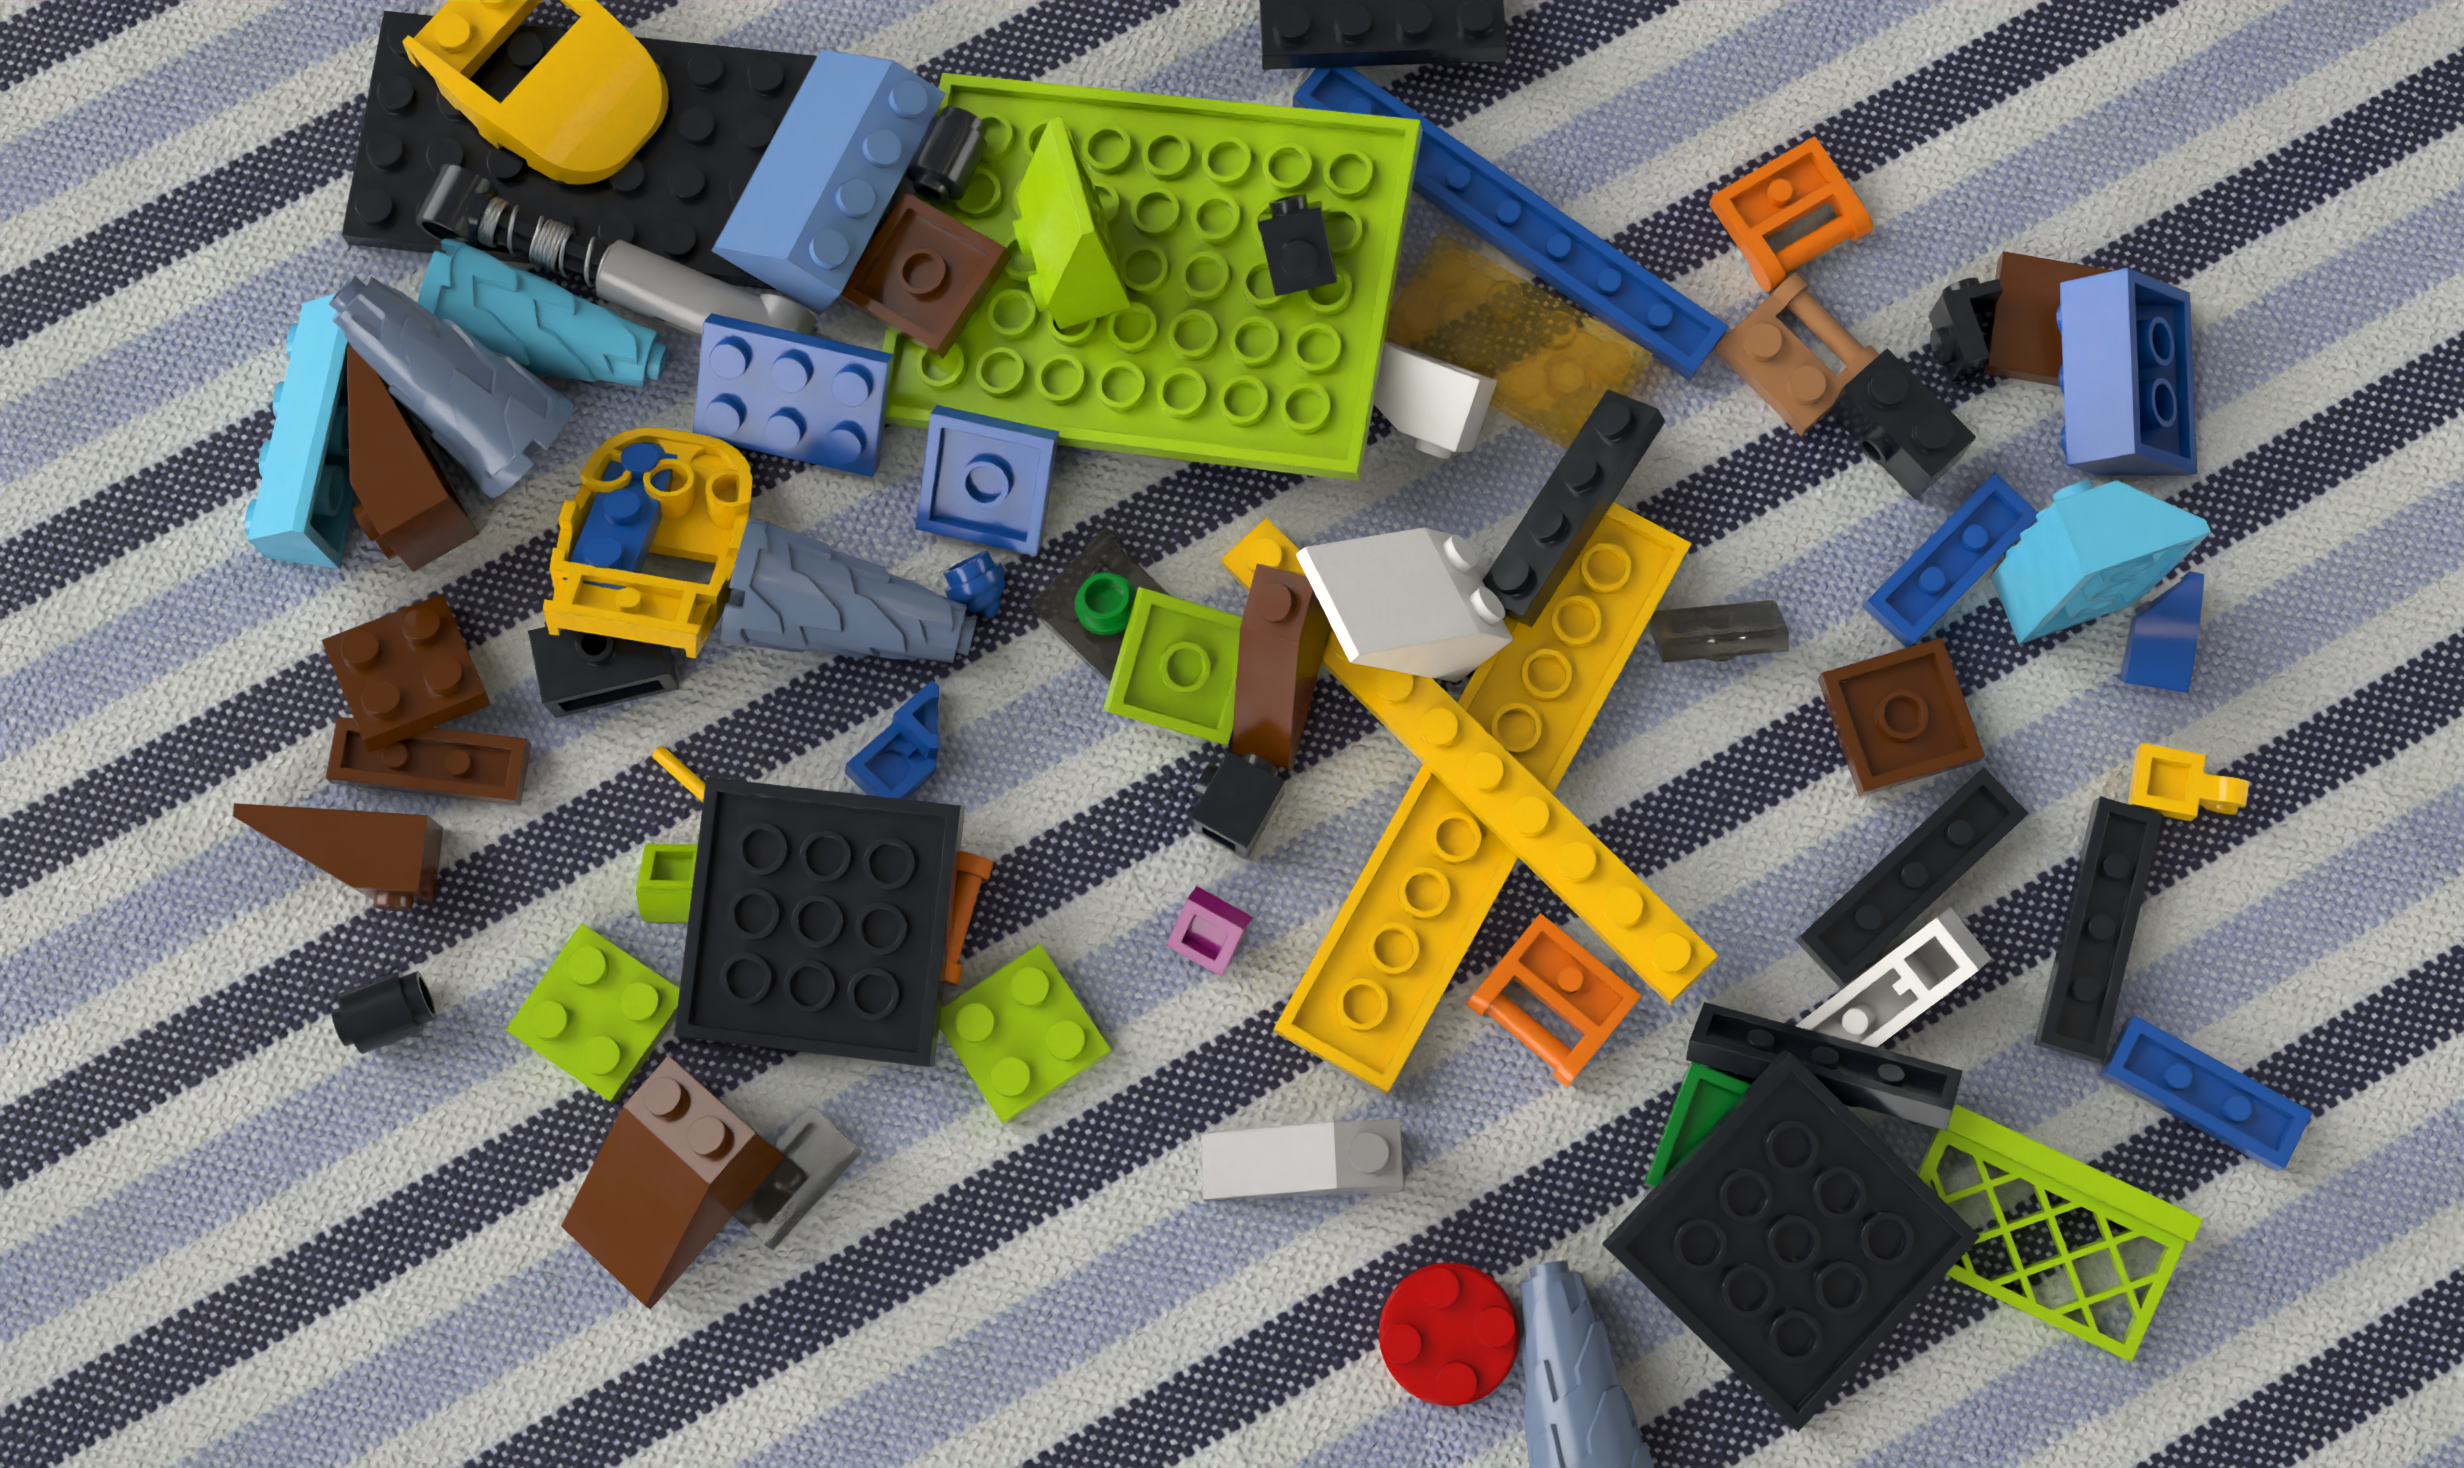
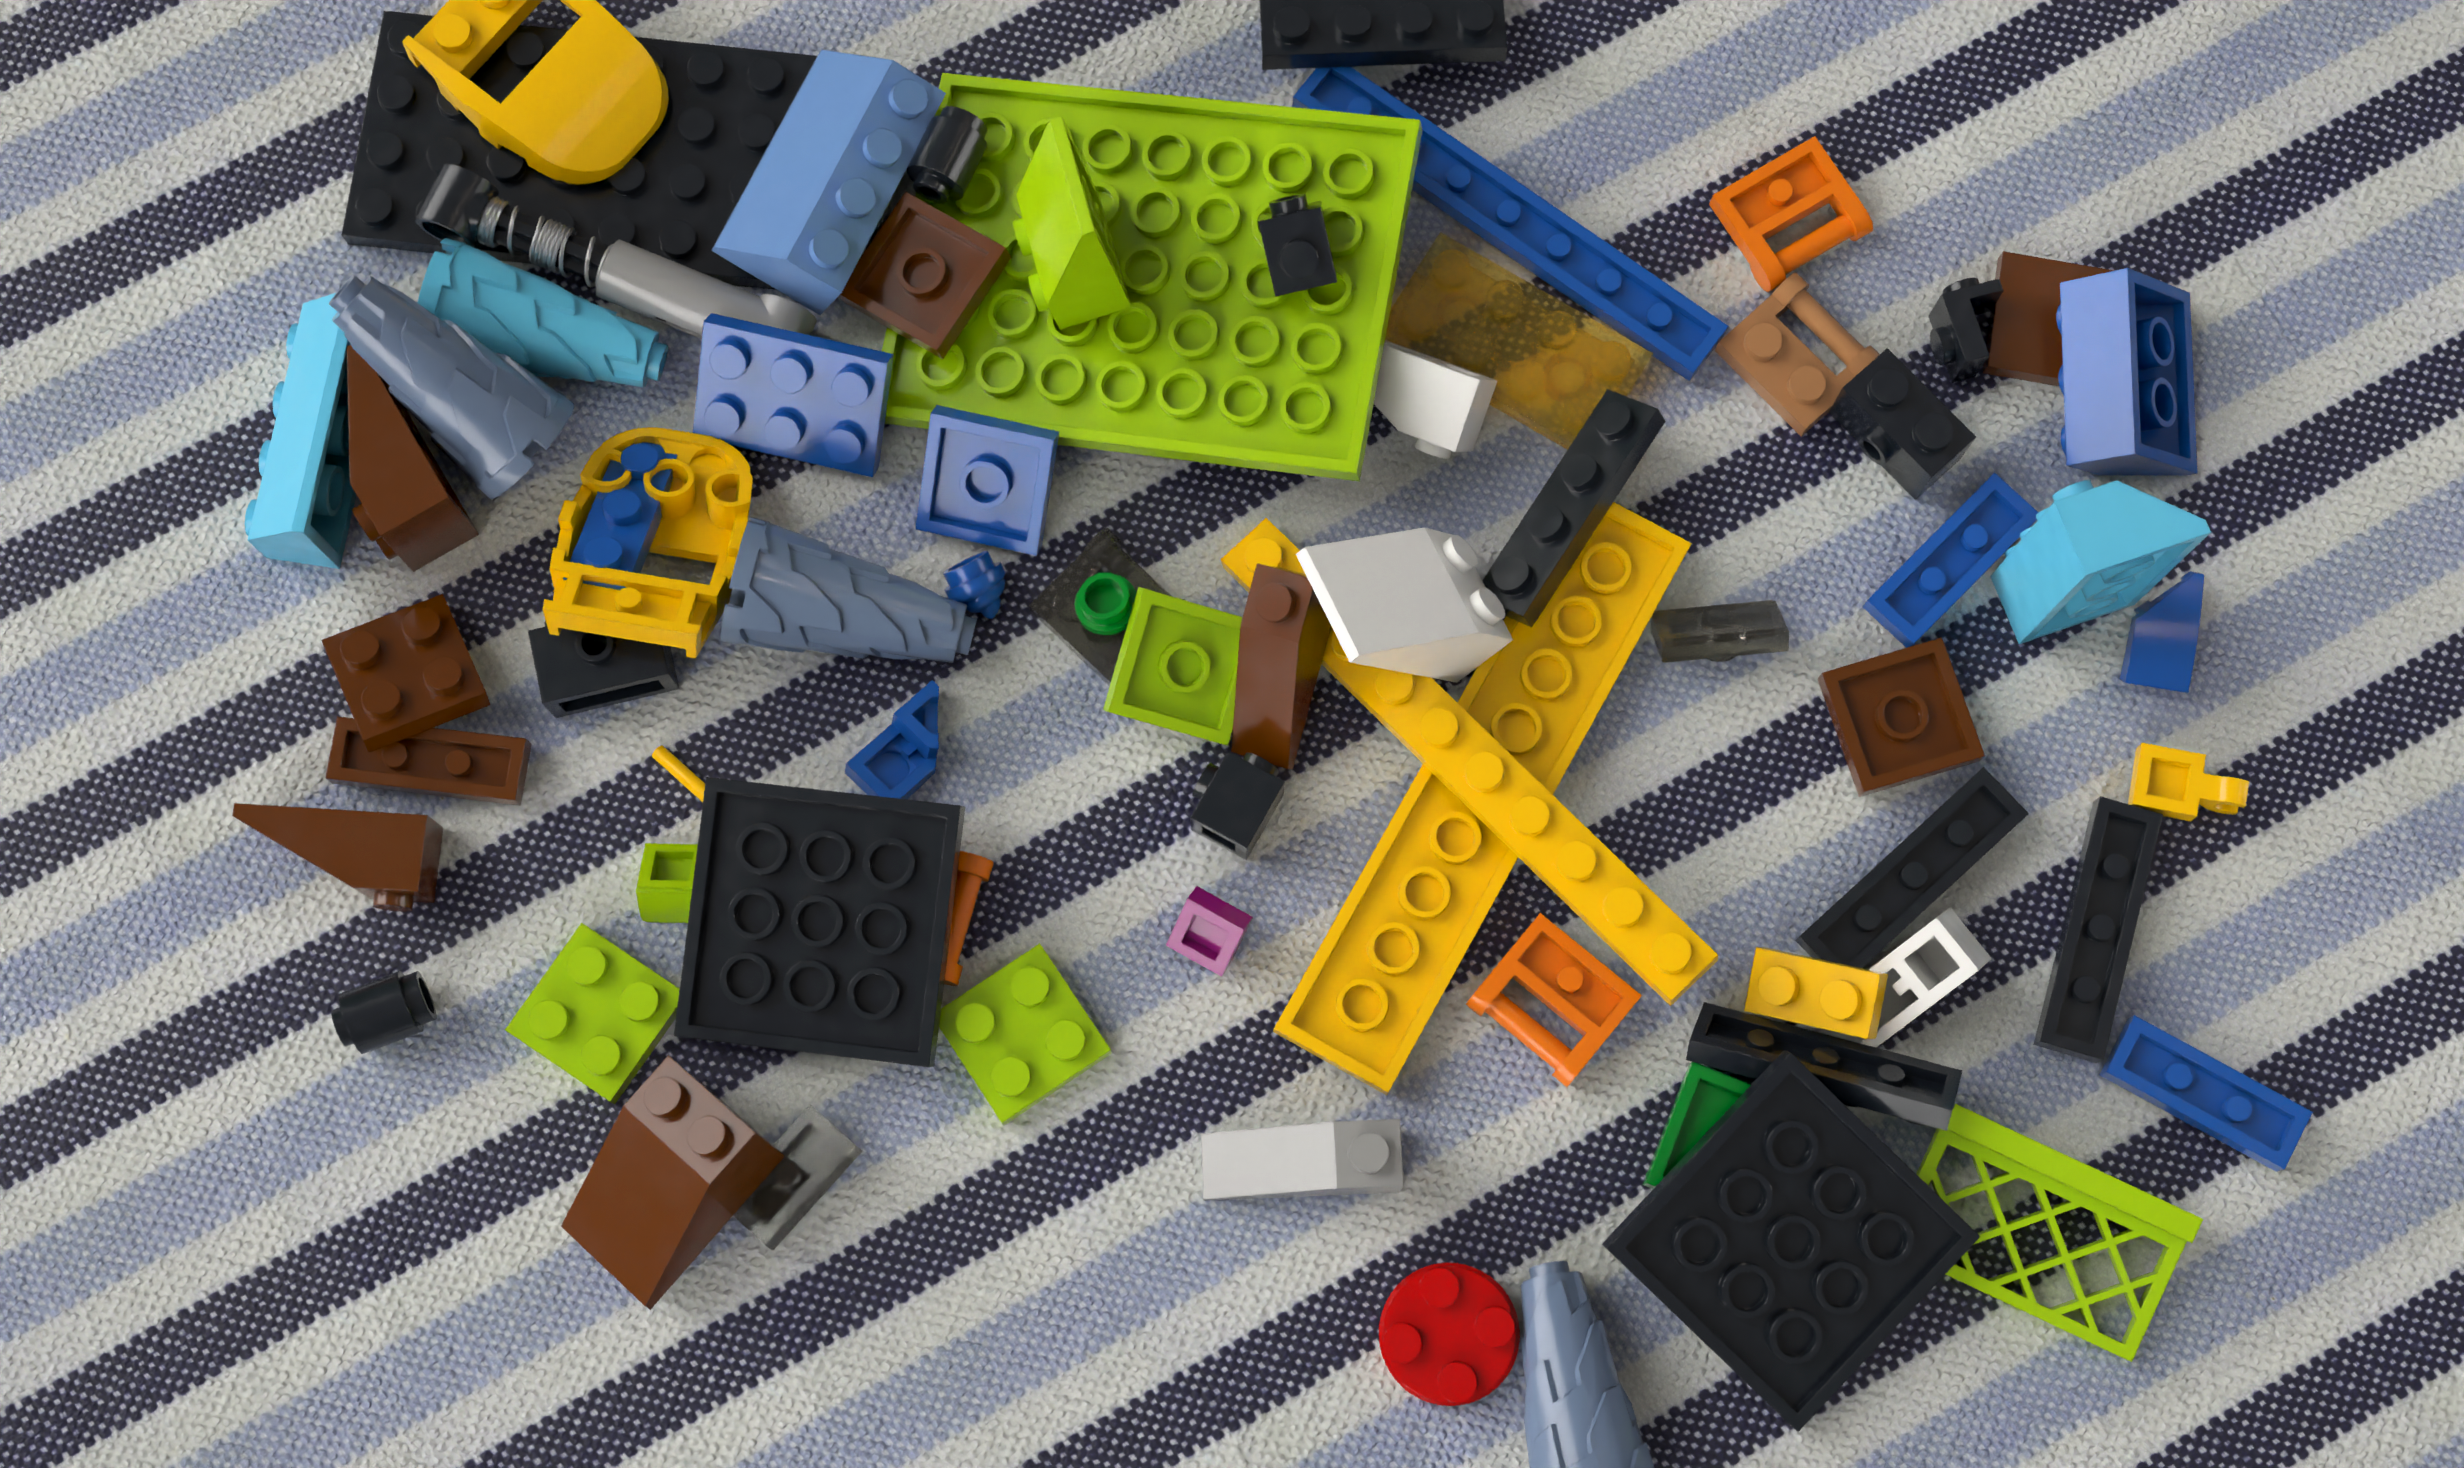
(1816, 992): none -> yellow plate

